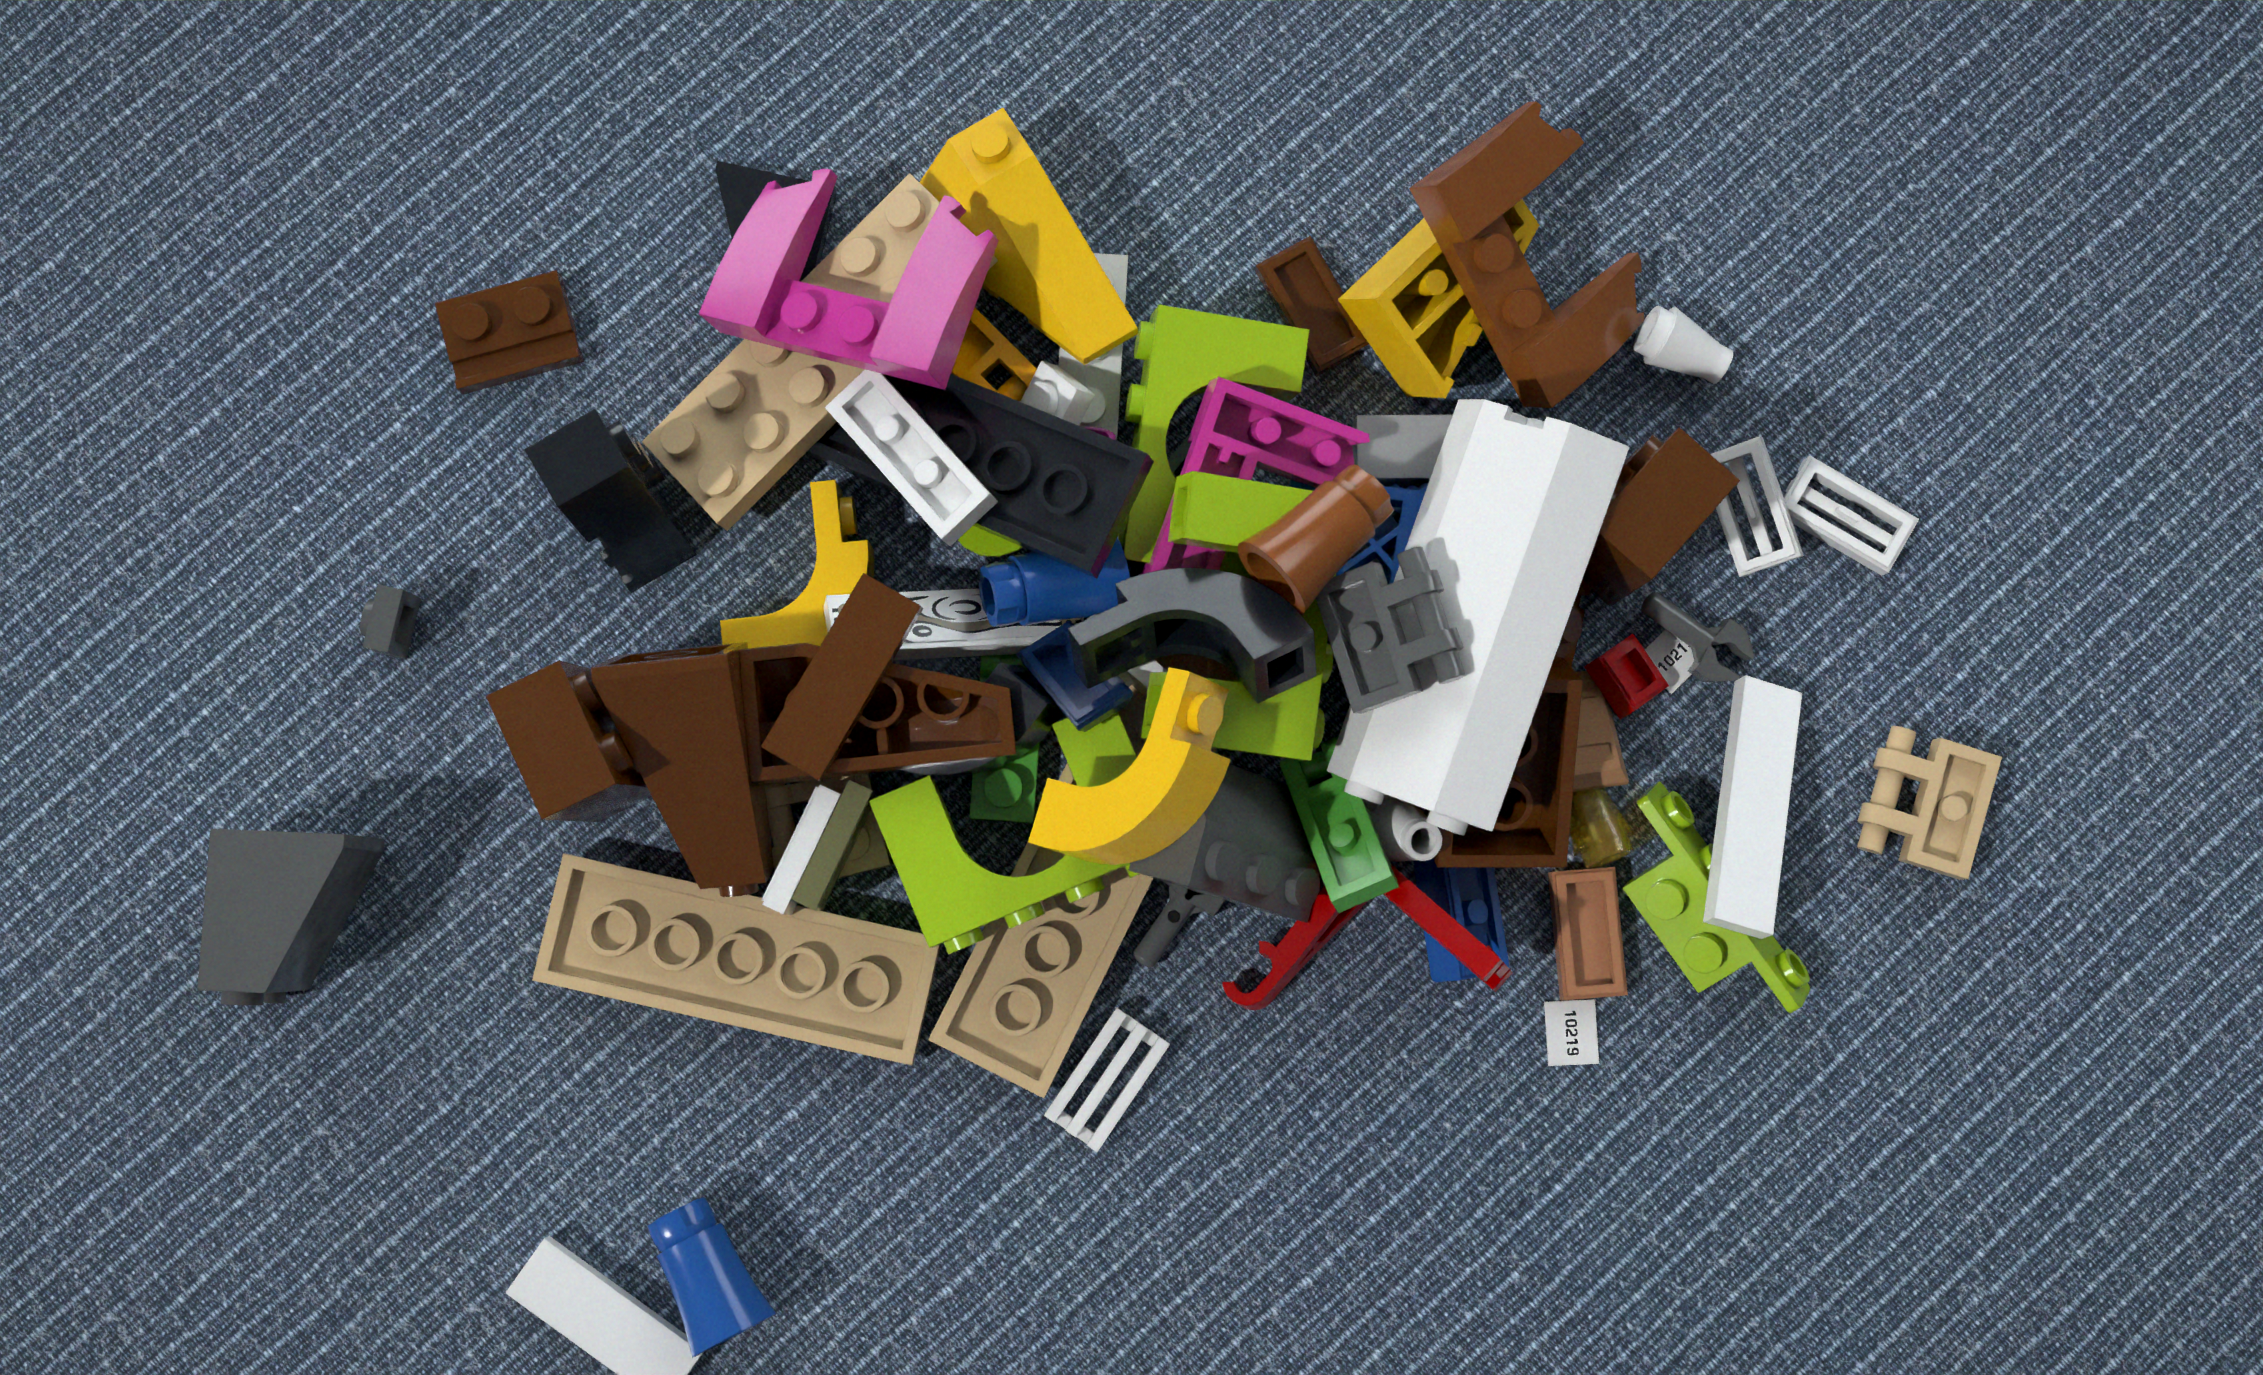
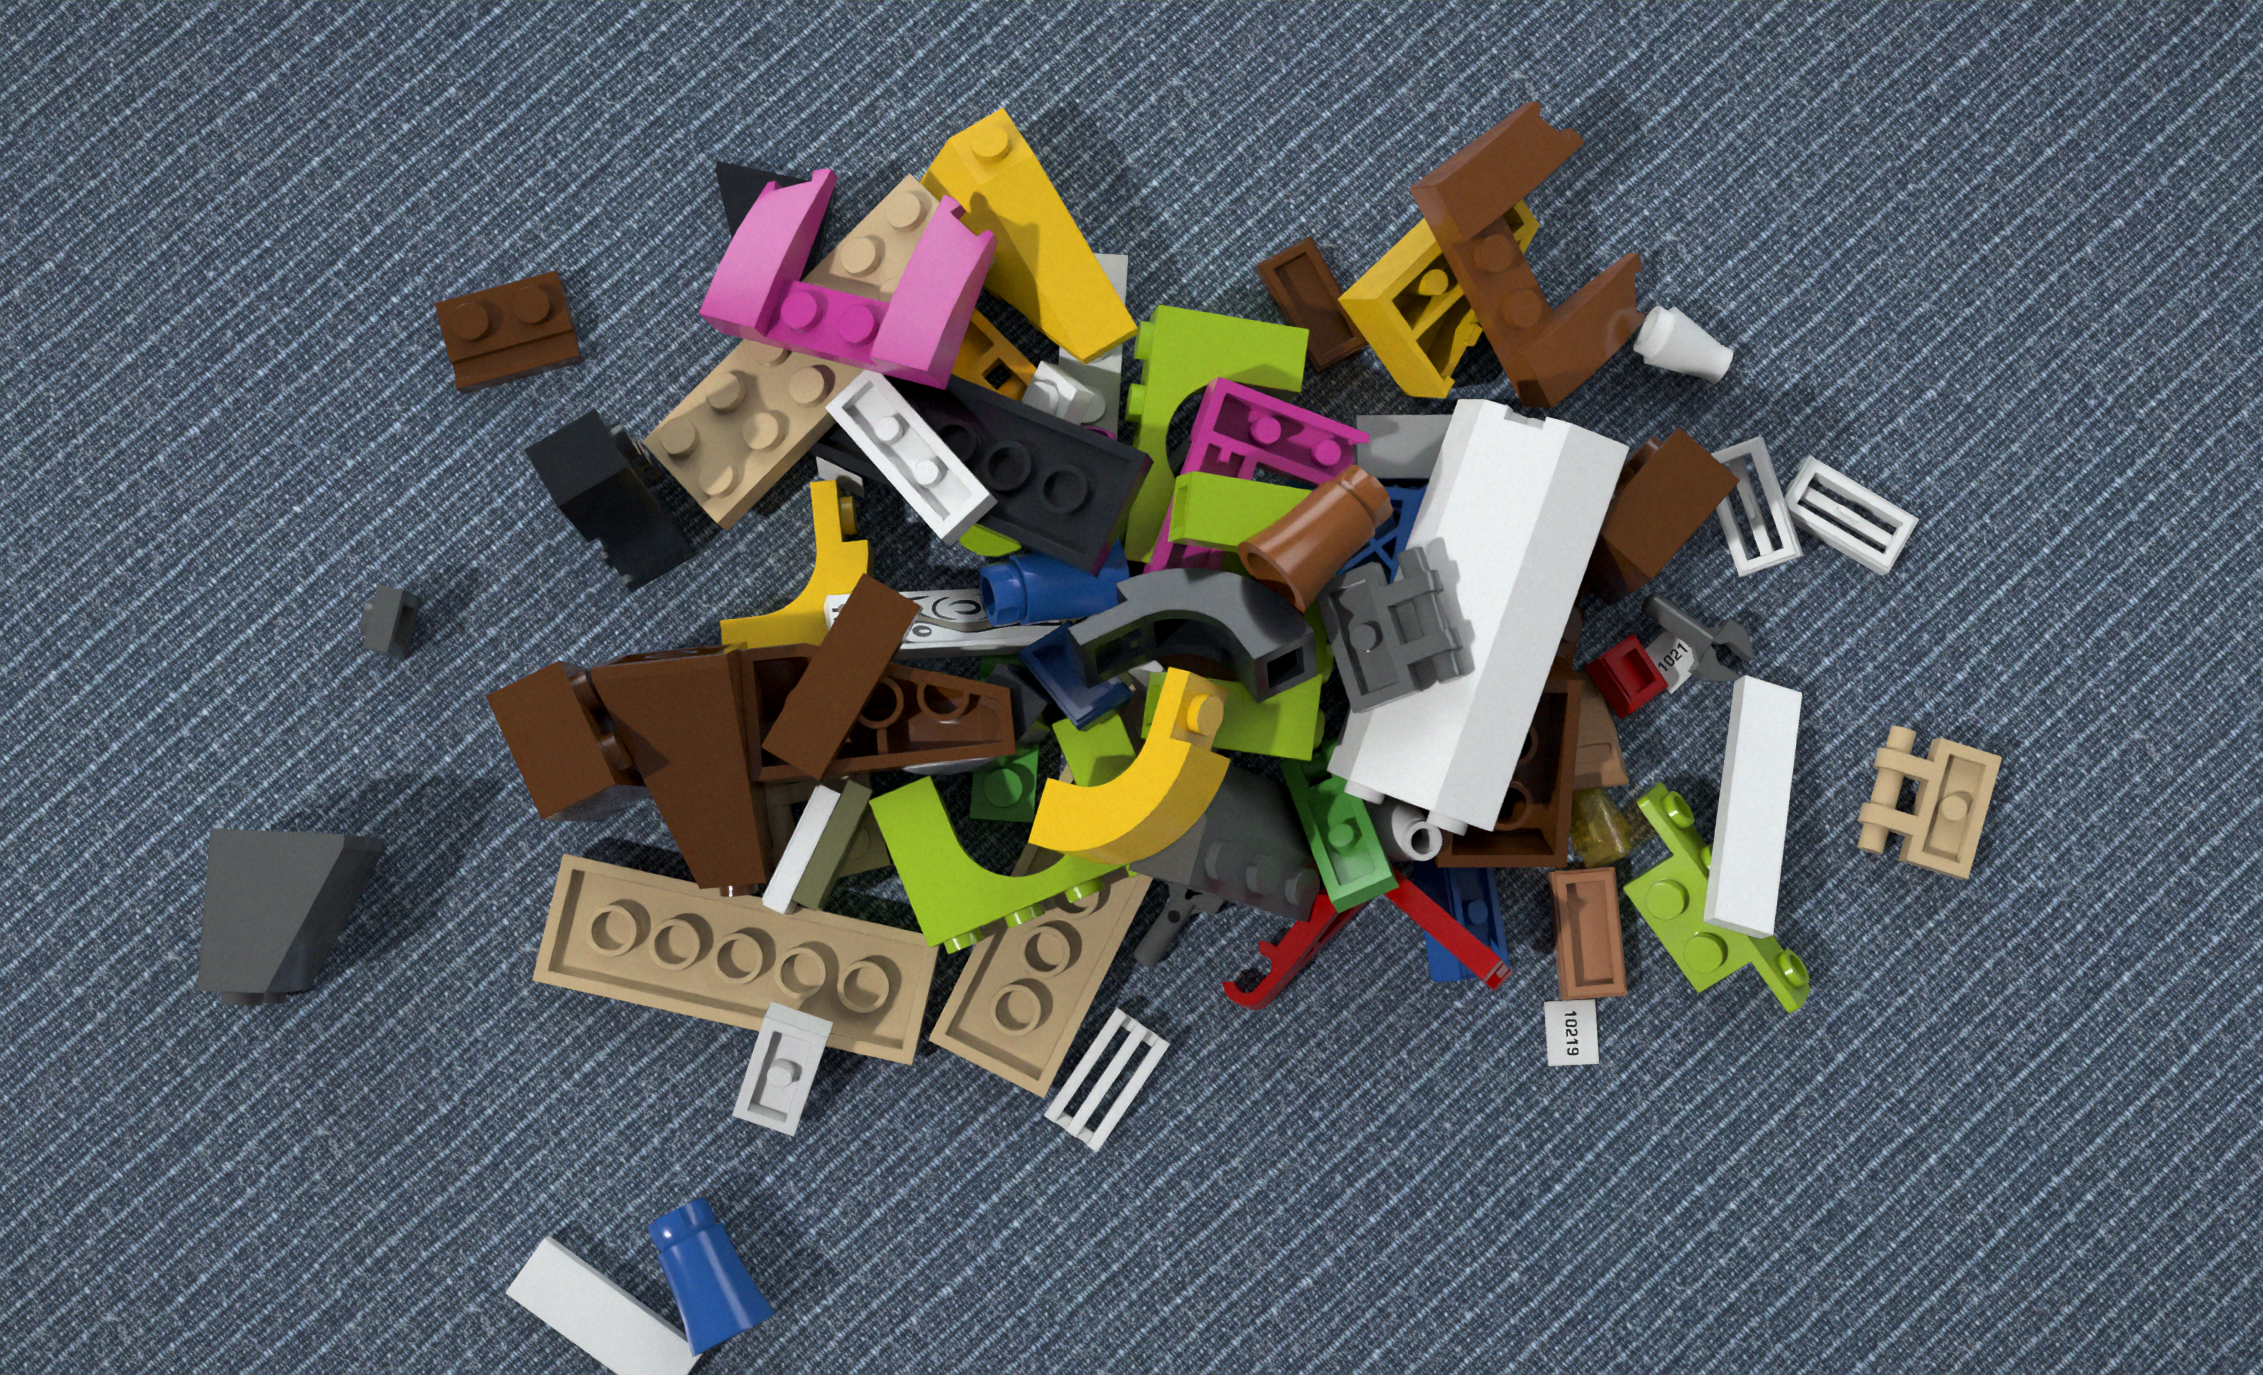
(782, 1068): none -> white plate
(844, 478): none -> white sticker

